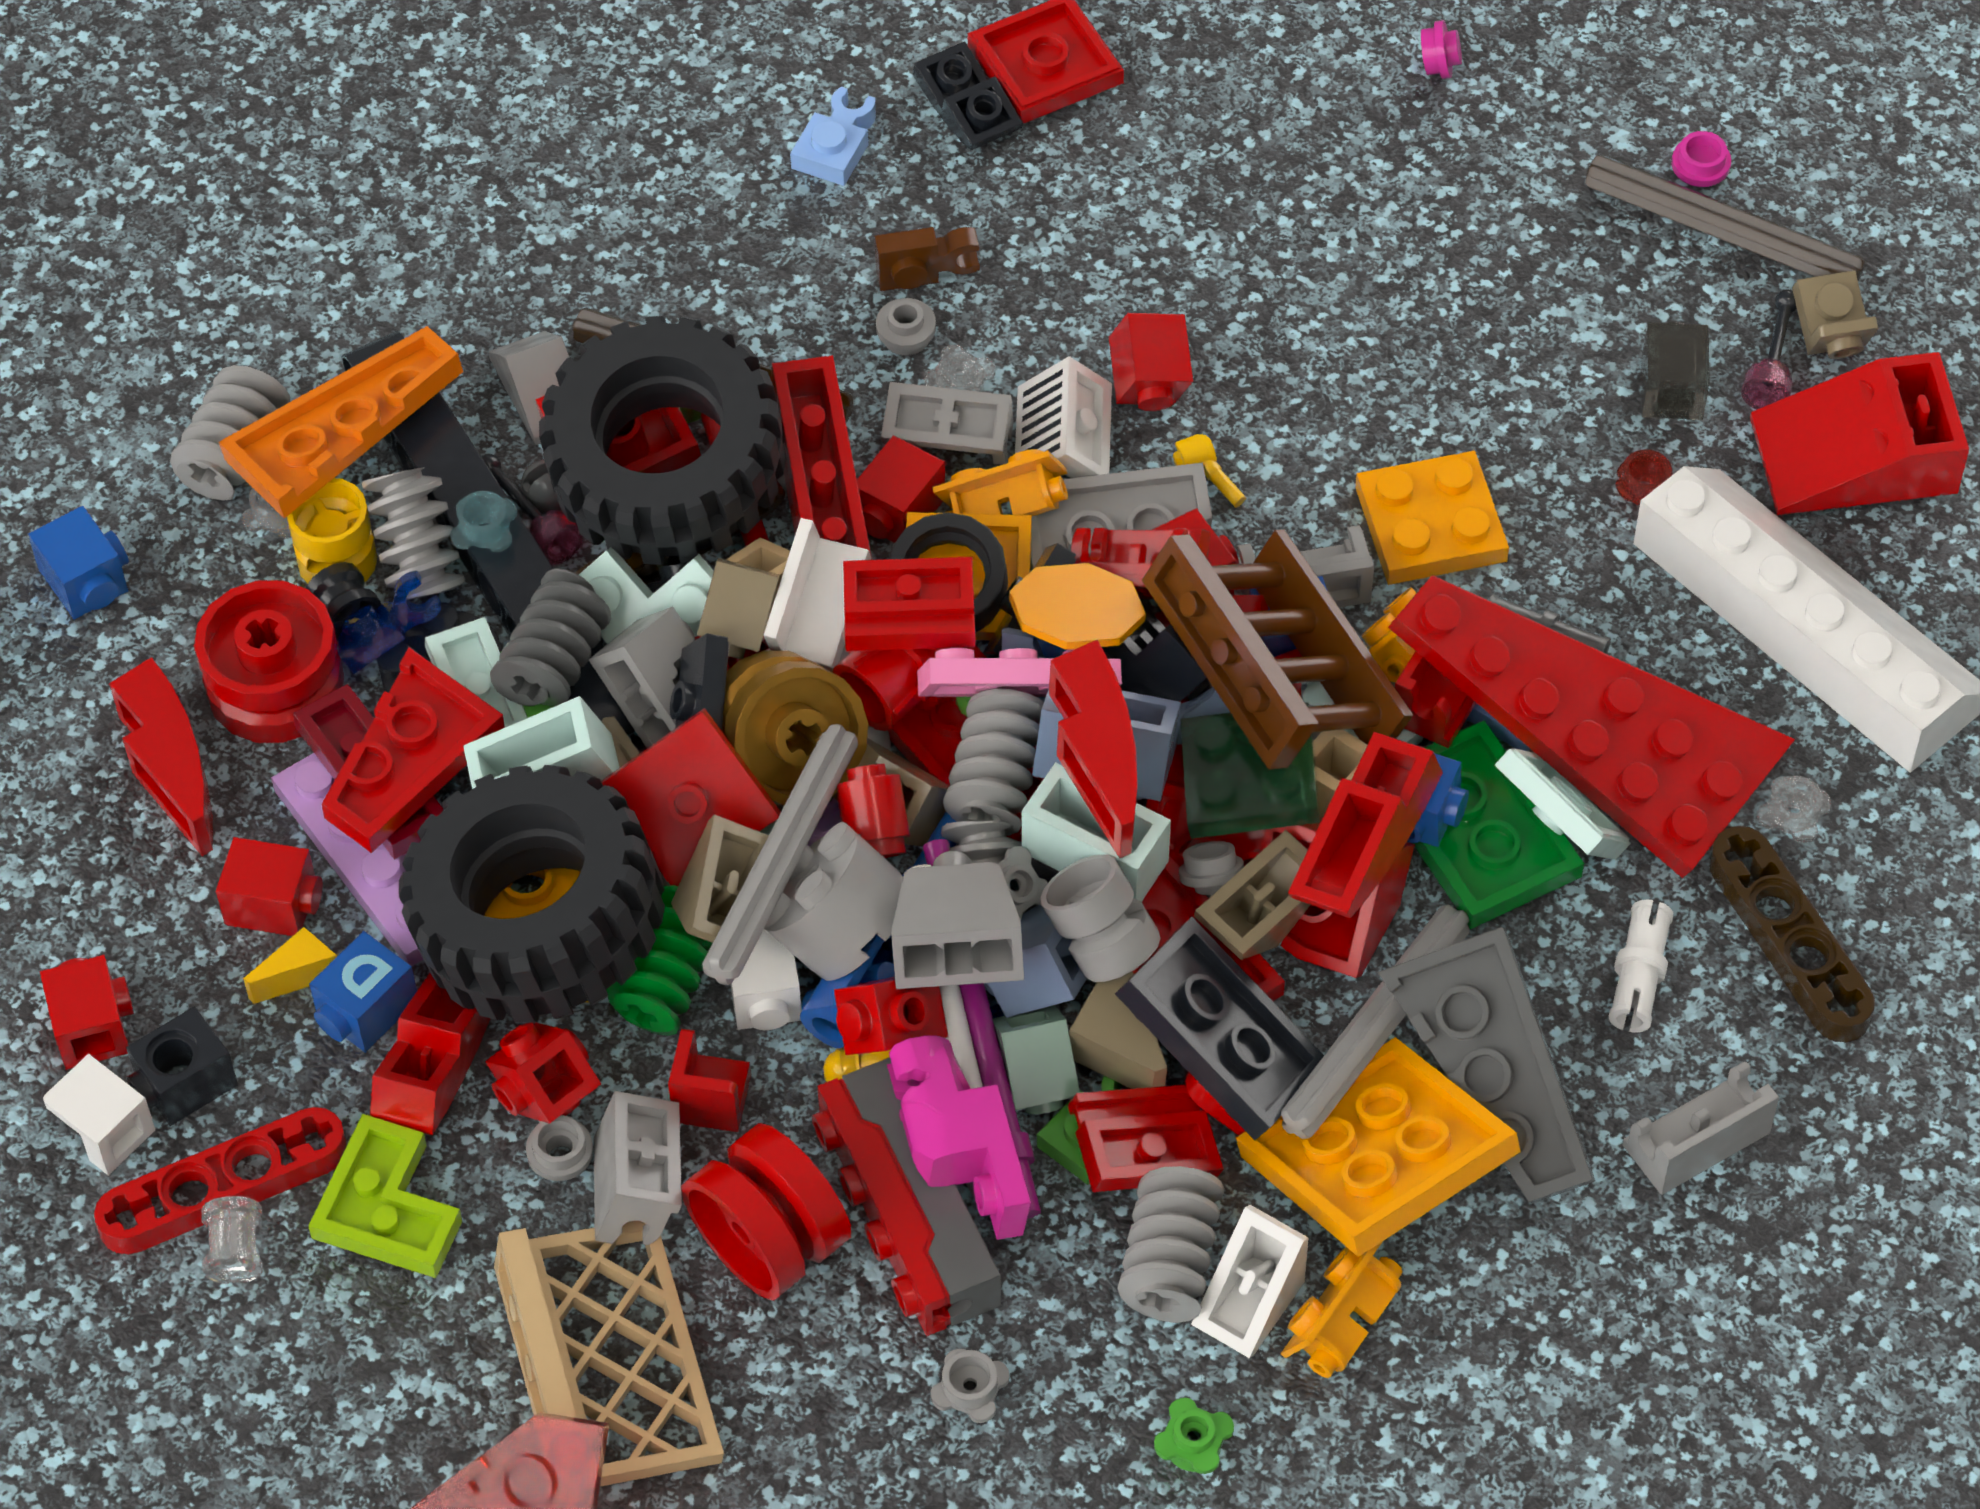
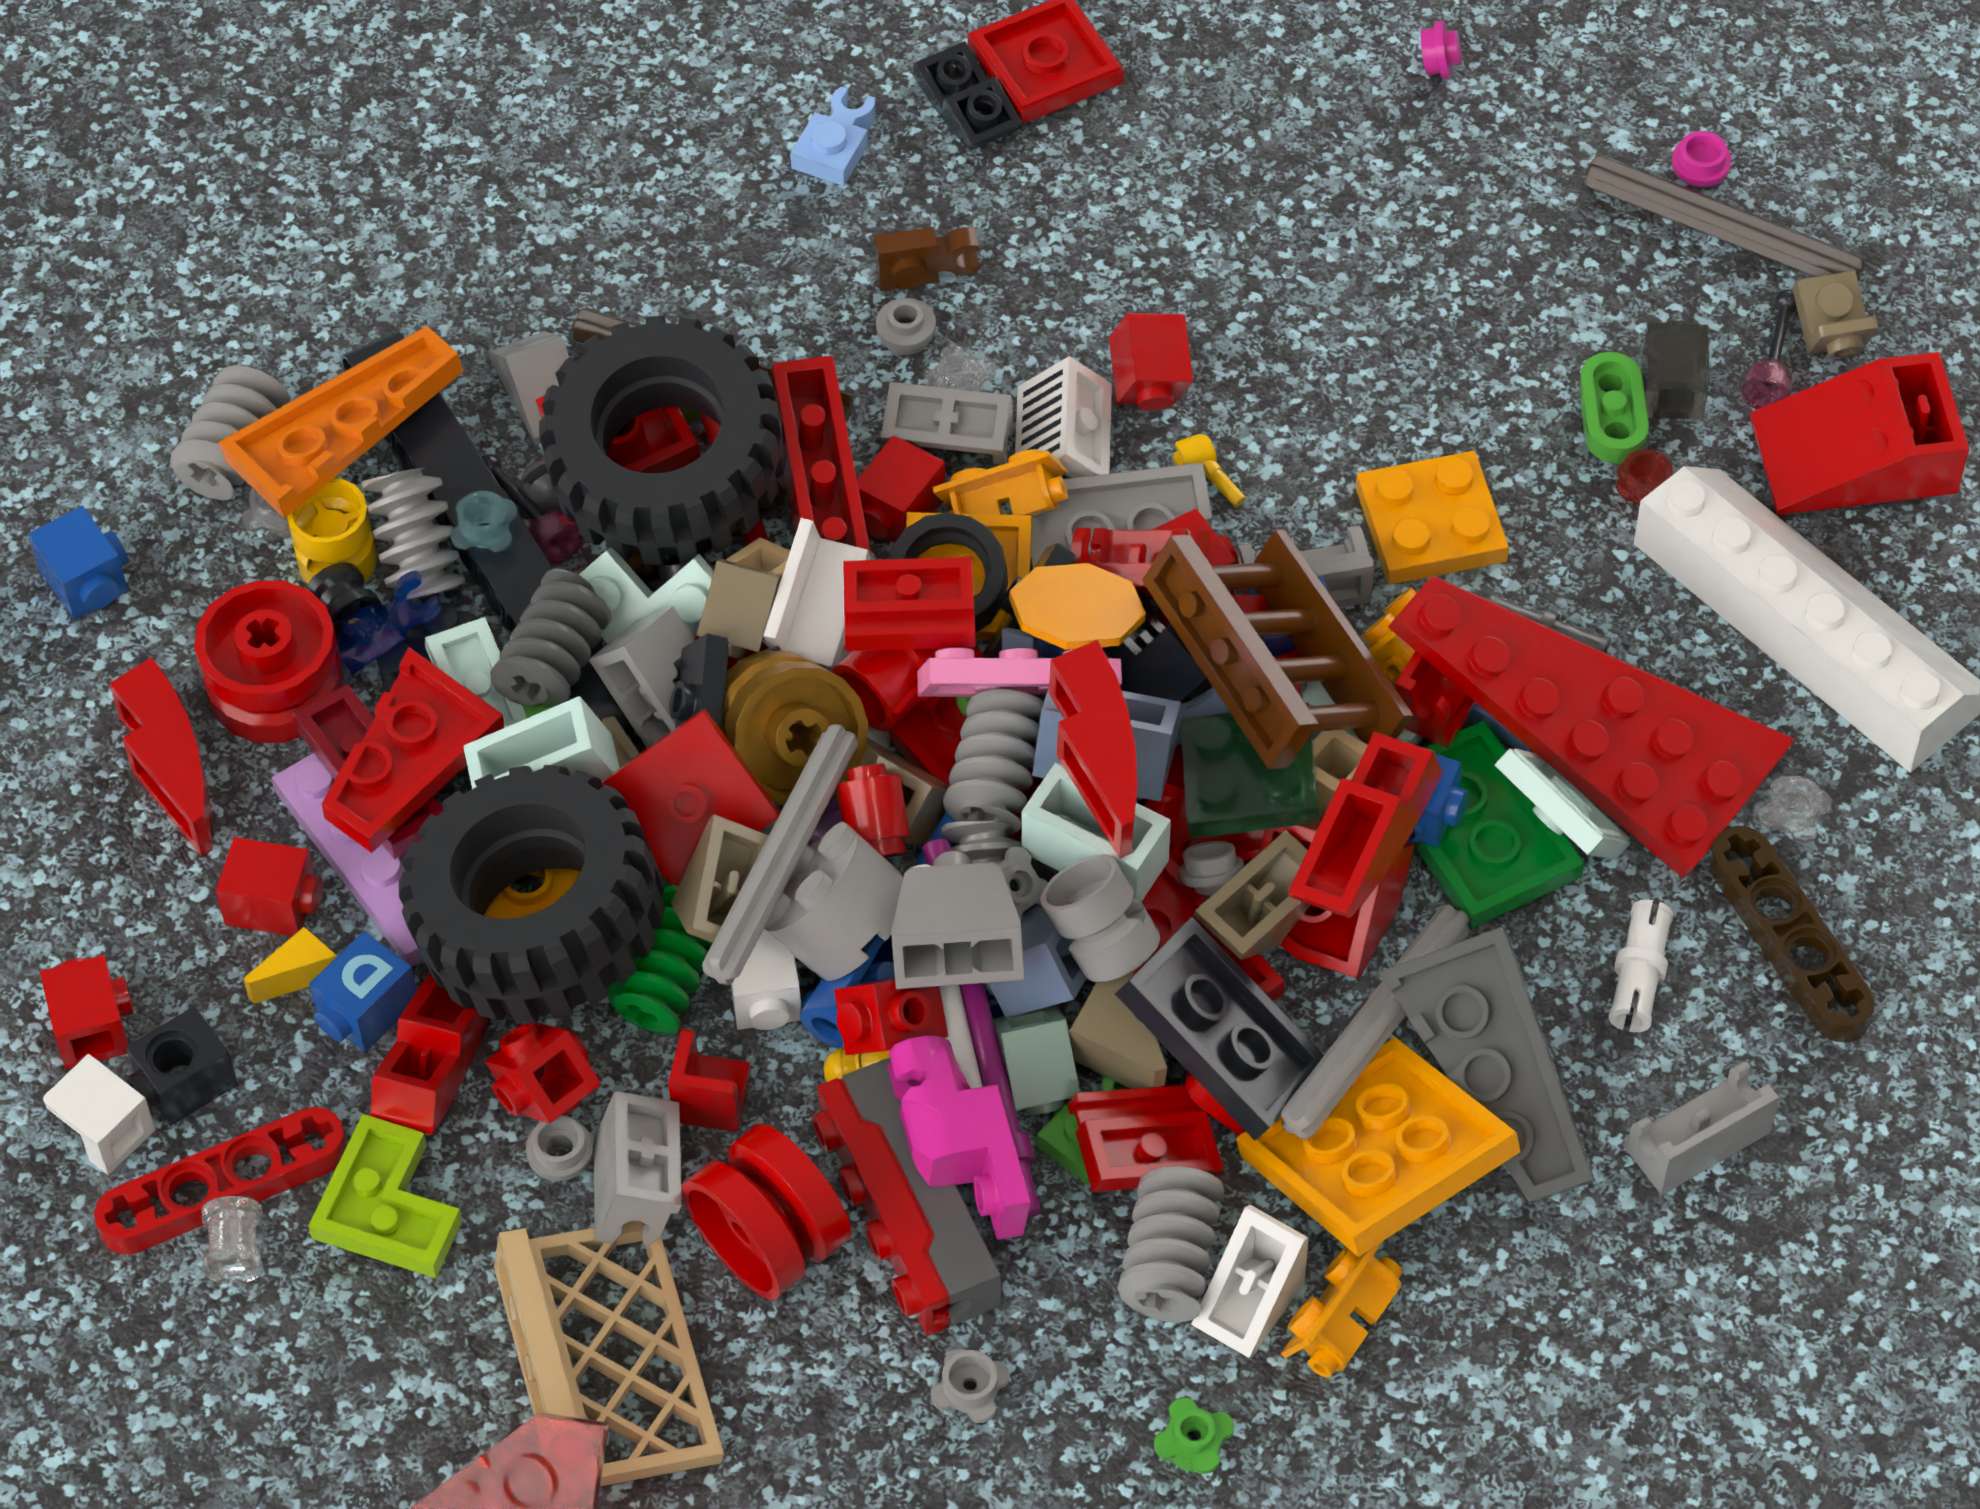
(1615, 412): none -> bright green plate

